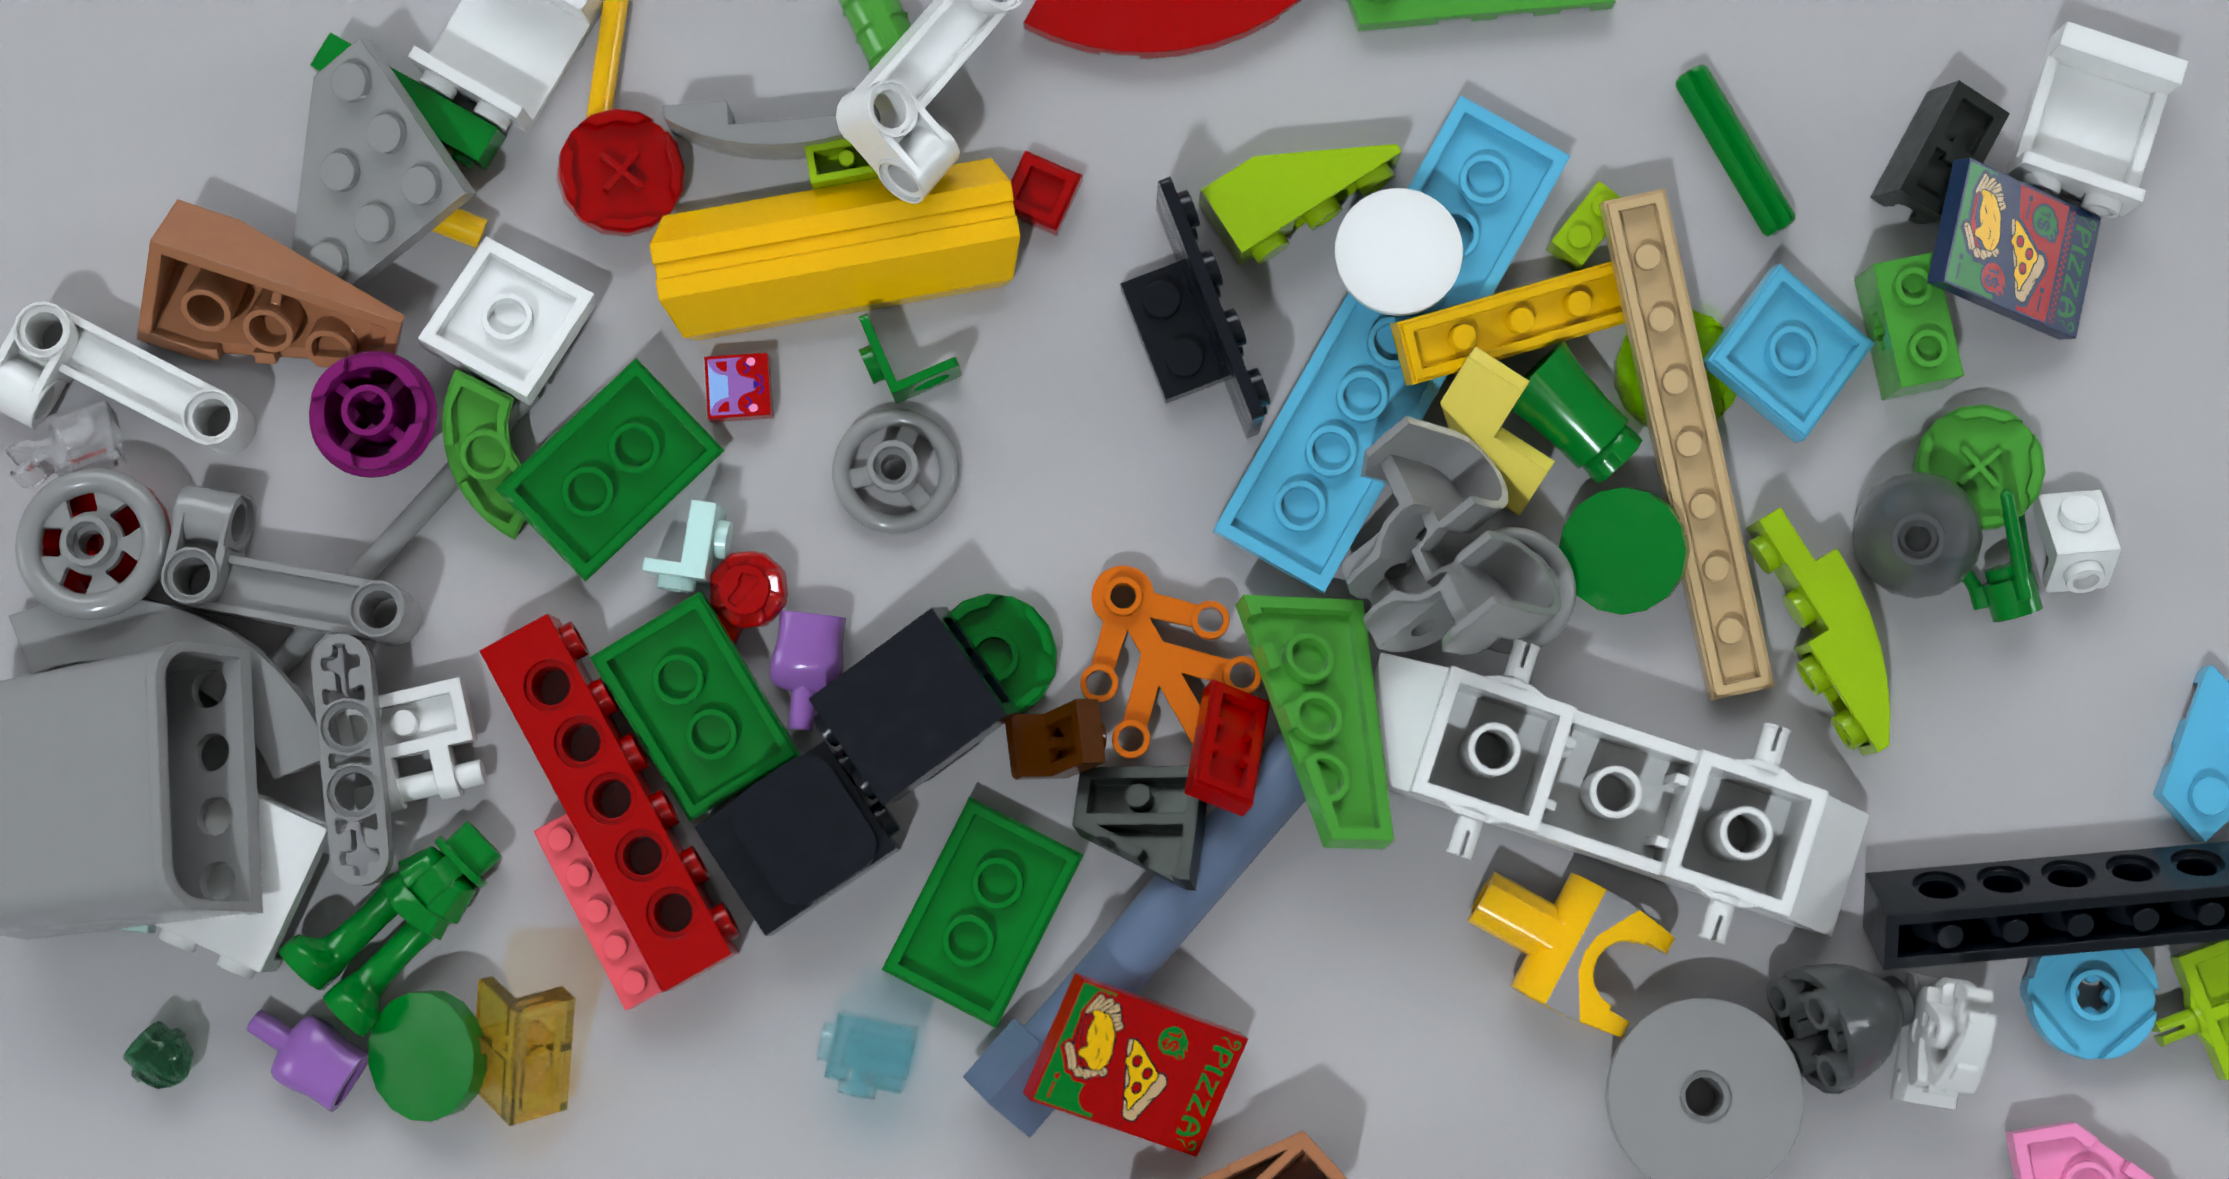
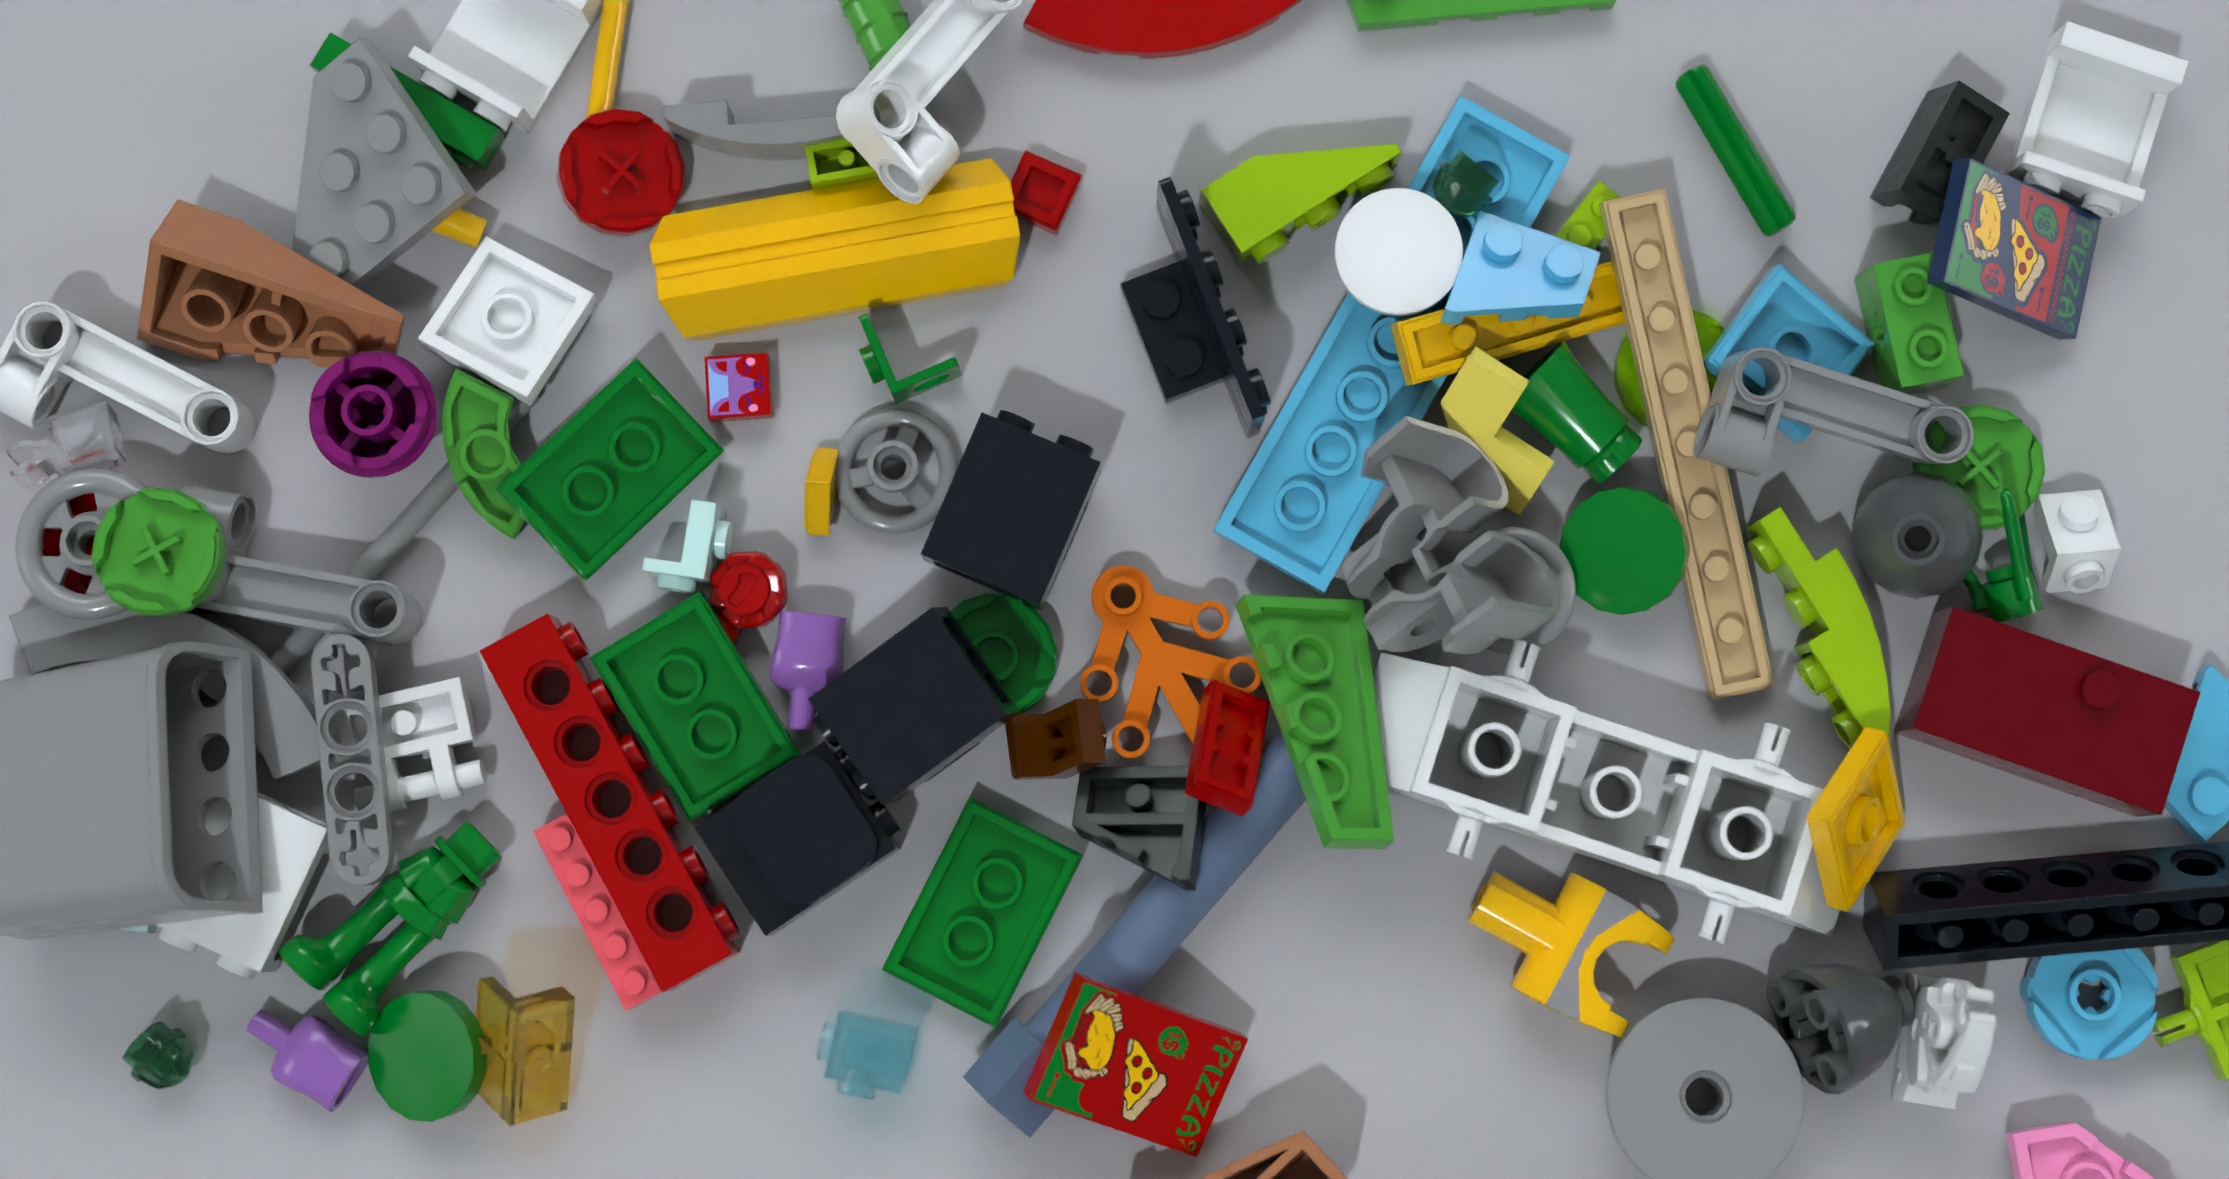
(159, 552): none -> bright green tile
(820, 491): none -> yellow tile
(1012, 508): none -> black brick
(1463, 186): none -> clear green plate
(1519, 274): none -> medium azure wing
(1742, 426): none -> light grey piece
(1856, 819): none -> yellow tile
(2047, 712): none -> dark red brick

